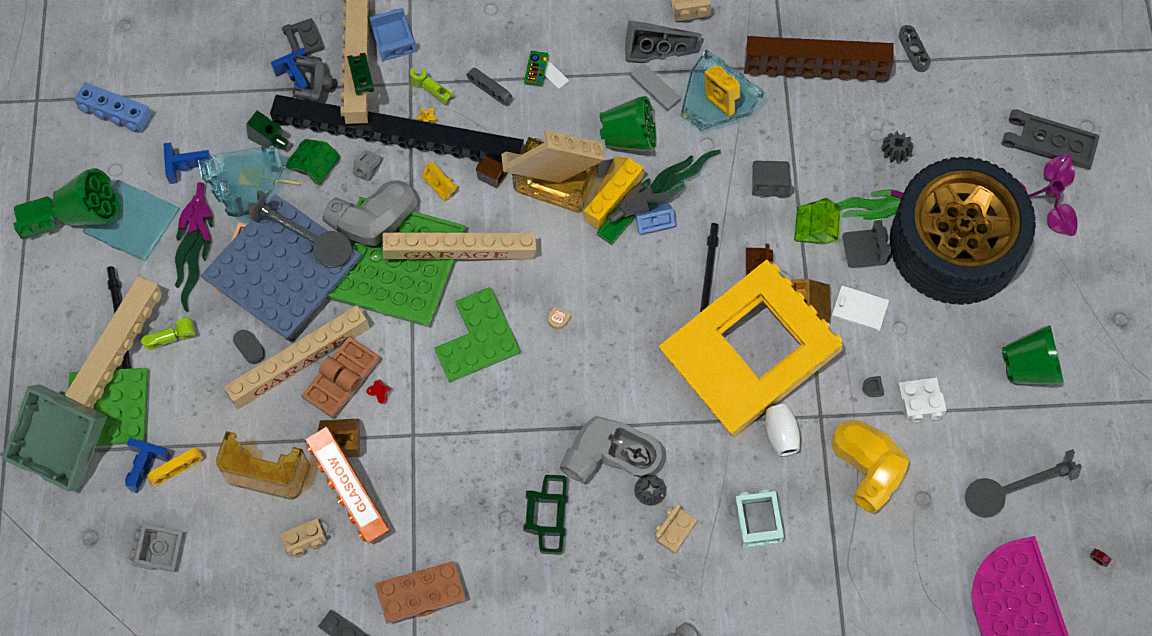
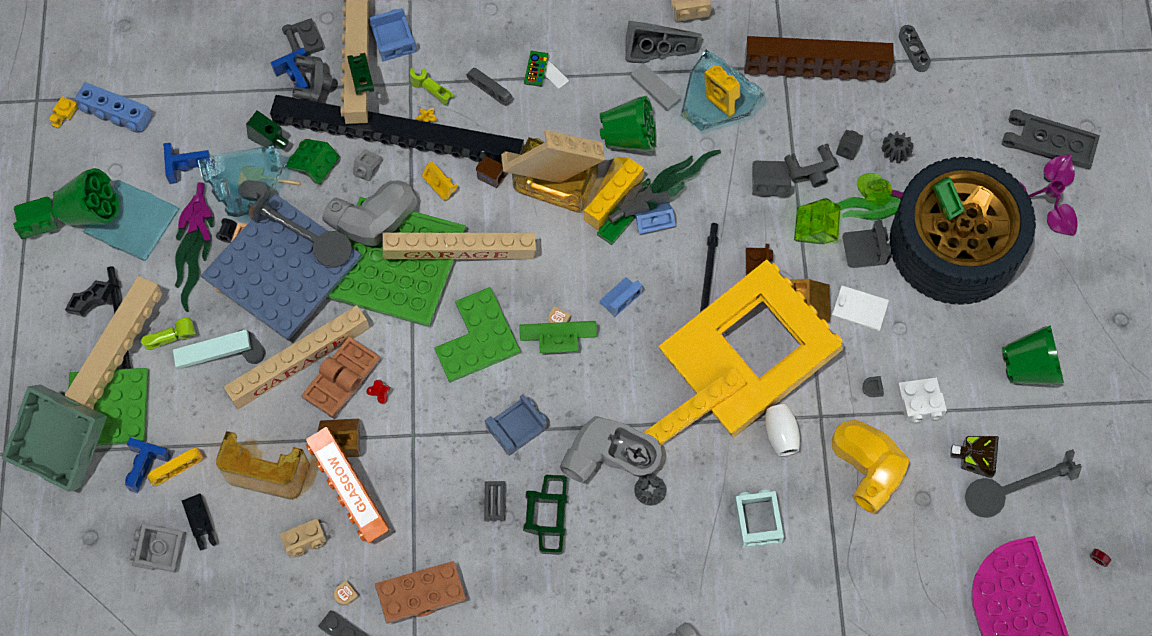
(63, 110): none -> yellow plate
(96, 293): none -> black tile
(199, 519): none -> black hinge
(211, 349): none -> light aqua tile
(226, 230): none -> black bush
(249, 188): none -> dark grey tile
(345, 594): none -> tile
(494, 517): none -> dark grey tile
(517, 425): none -> sand blue panel
(559, 335): none -> bright green bracket
(621, 296): none -> medium blue panel
(674, 529): tan bracket -> none
(696, 406): none -> yellow plate
(815, 173): none -> dark grey connector
(849, 144): none -> dark grey bracket
(875, 188): none -> clear neon green cap
(948, 198): none -> green tile
(978, 454): none -> dark brown torso

